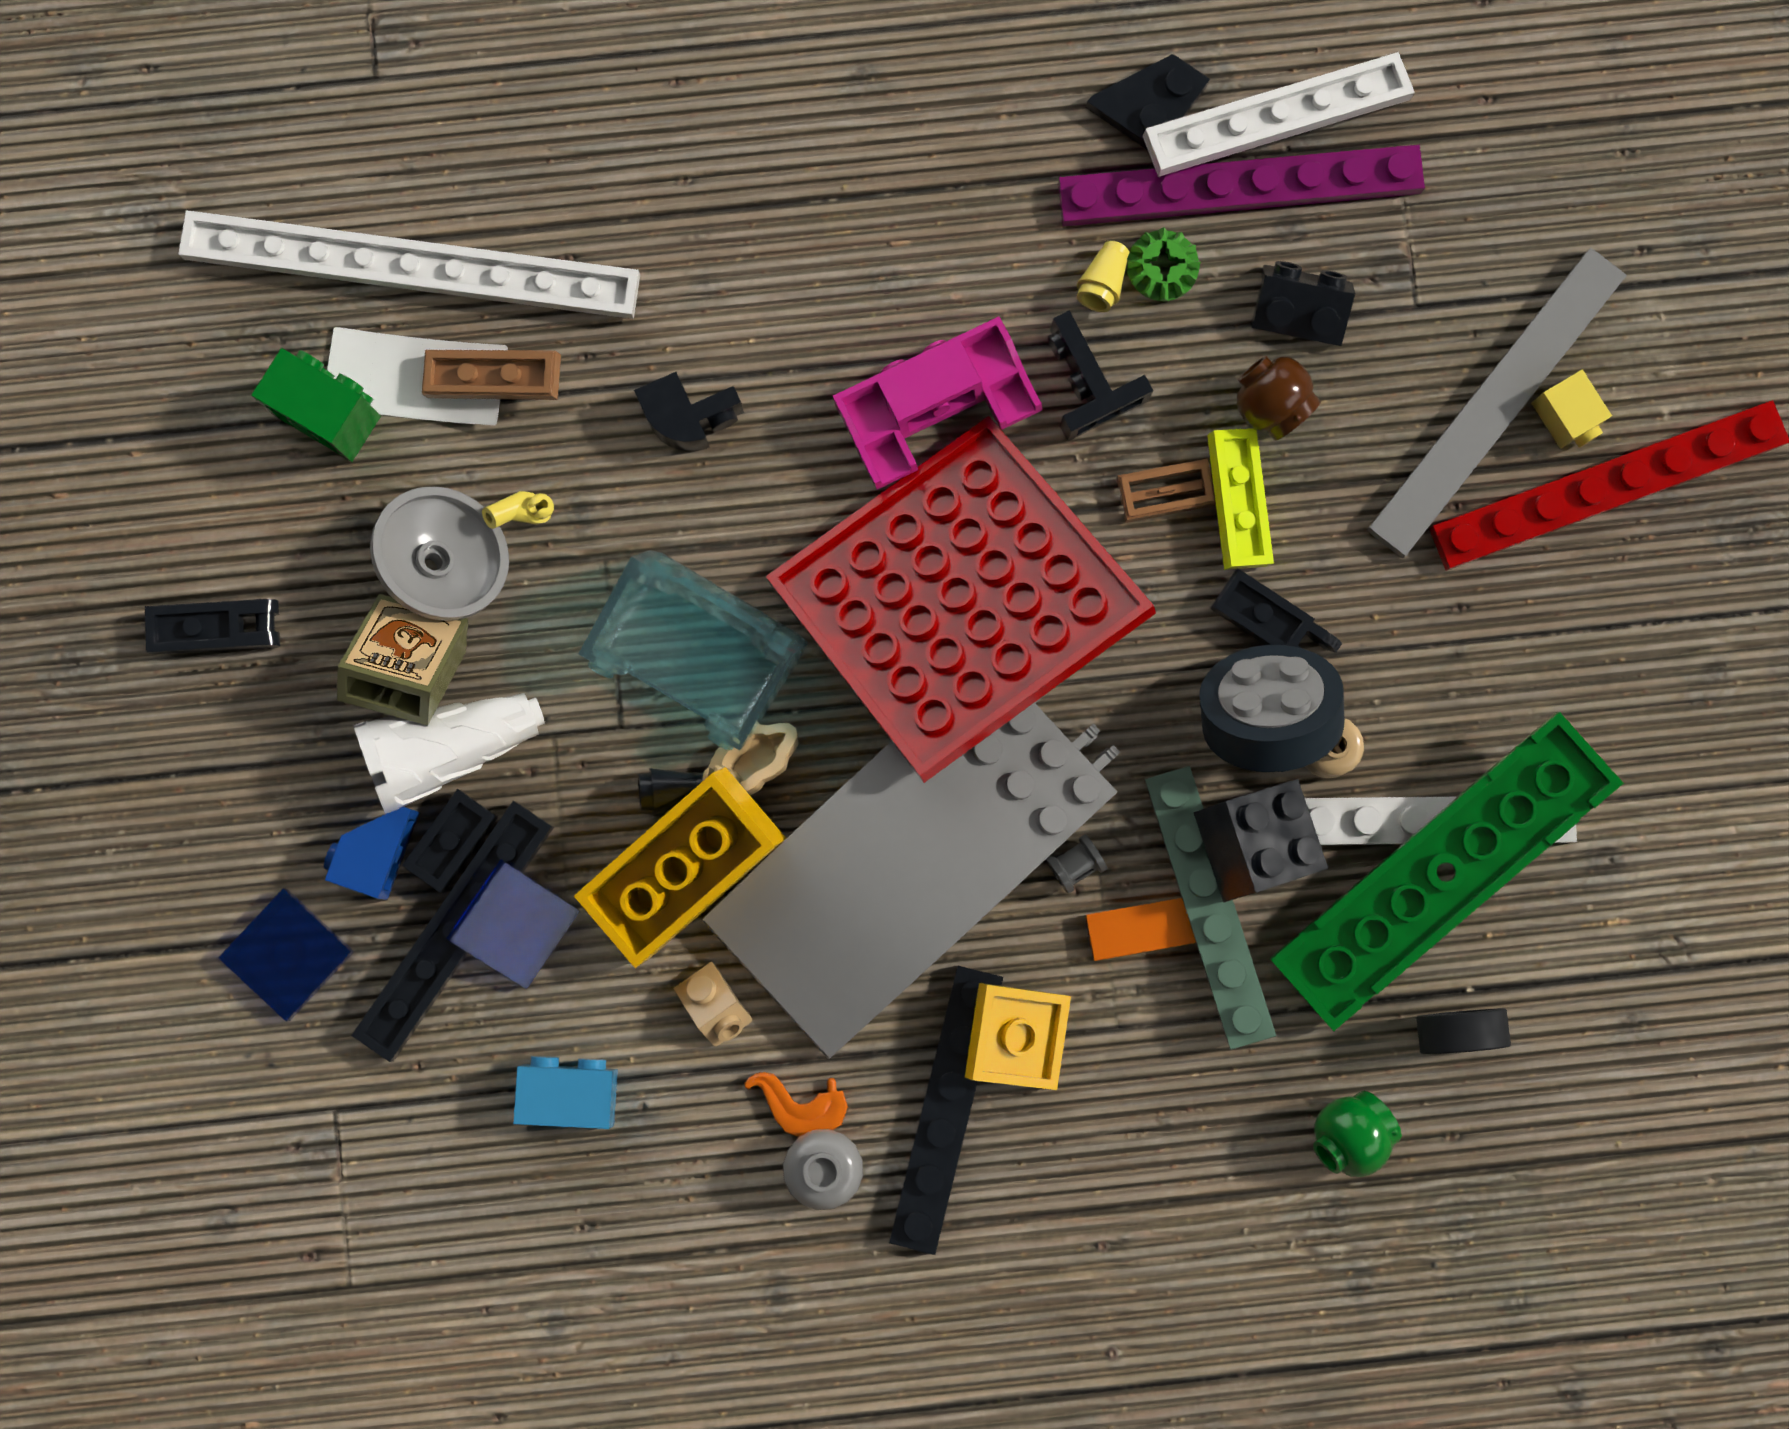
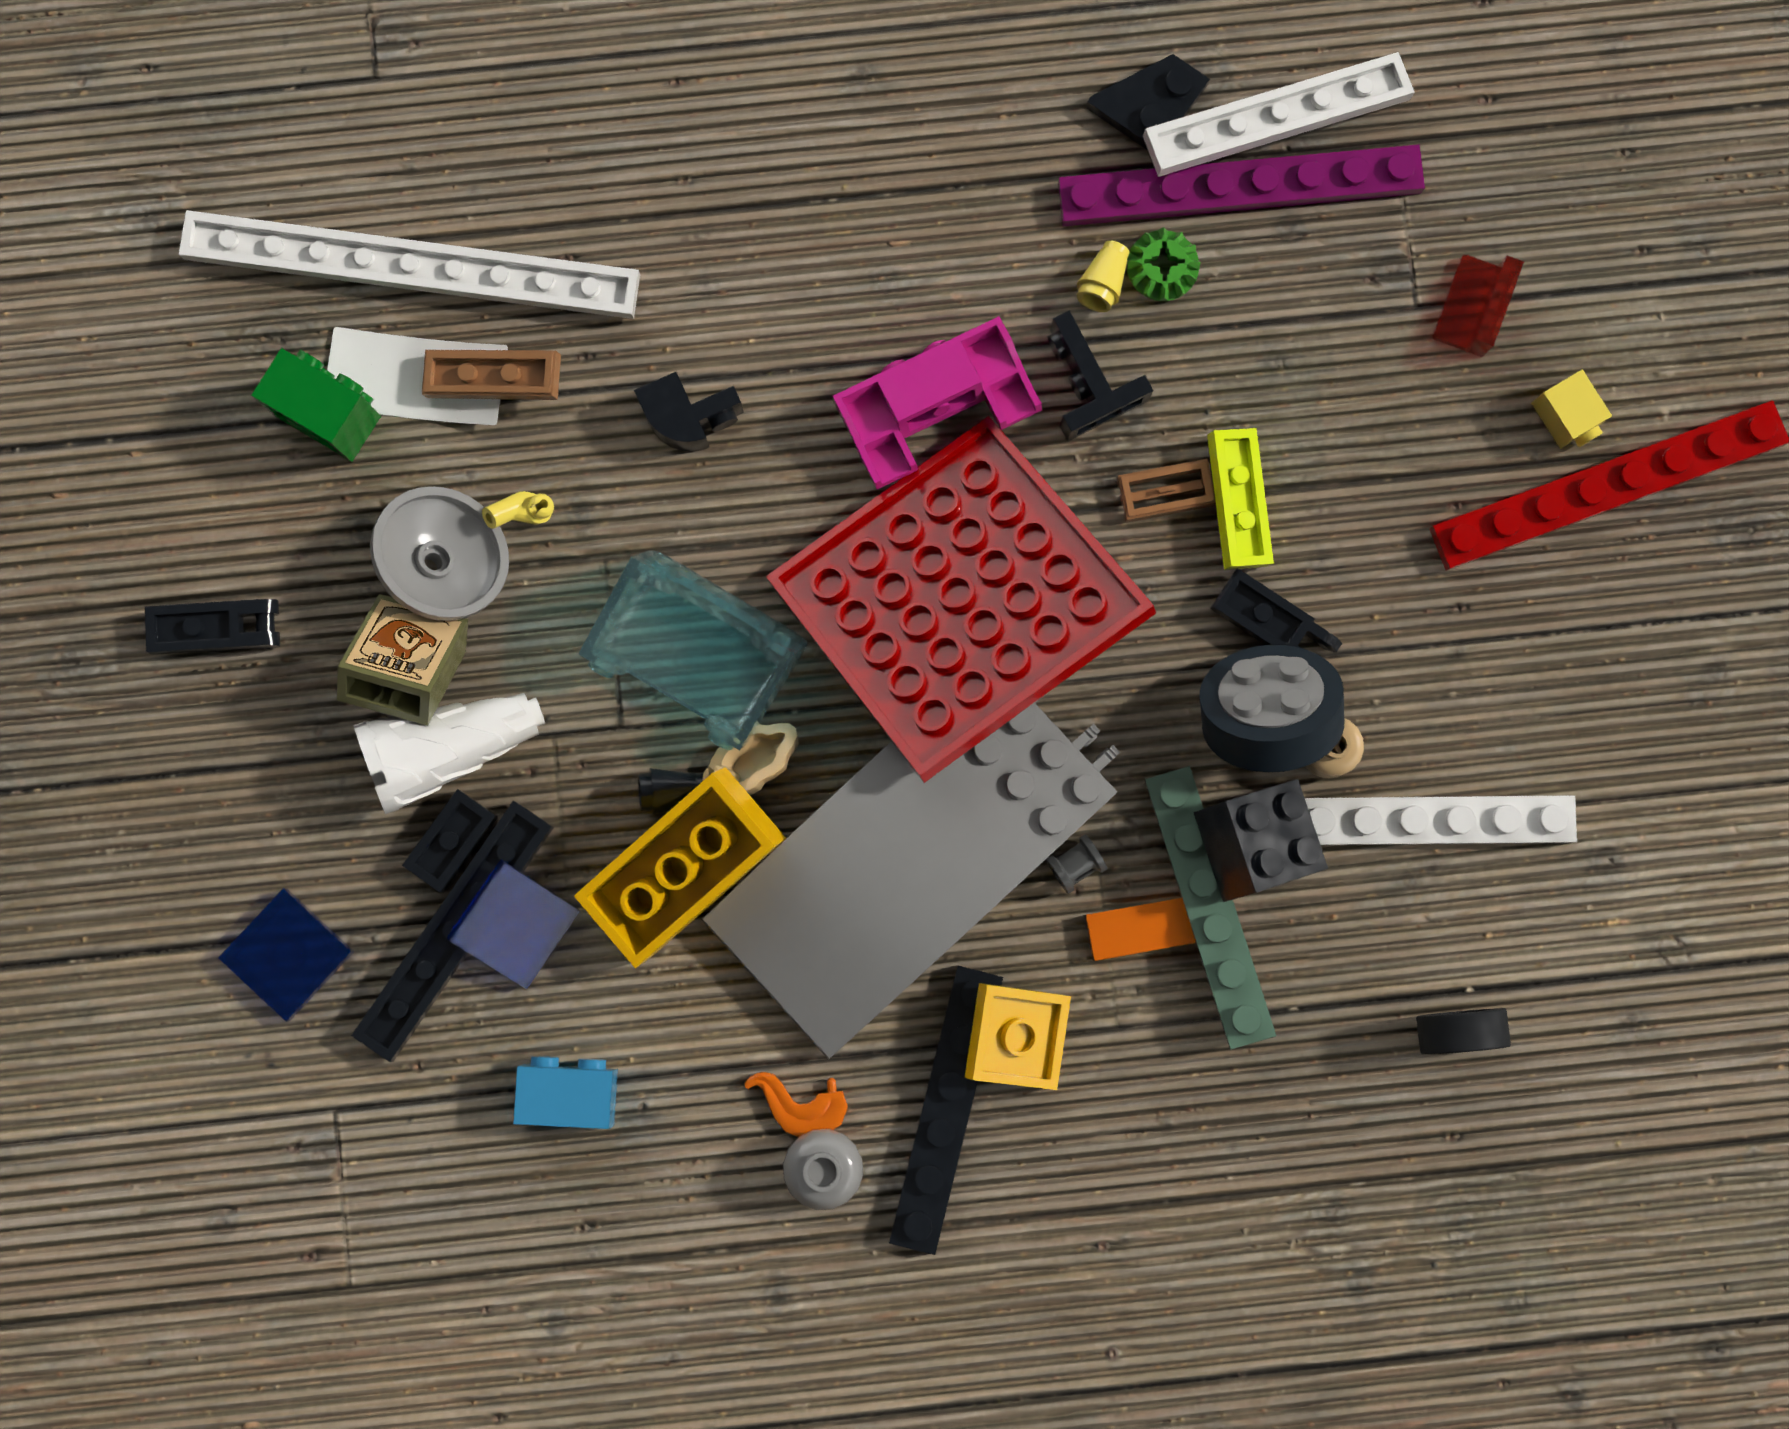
(371, 854): blue slope -> none
(713, 1005): tan bracket -> none
(1276, 396): reddish brown piece -> none
(1303, 303): black bracket -> none
(1355, 1134): green piece -> none
(1477, 303): none -> clear red panel
(1488, 840): green piece -> none
(1496, 403): light grey tile -> none

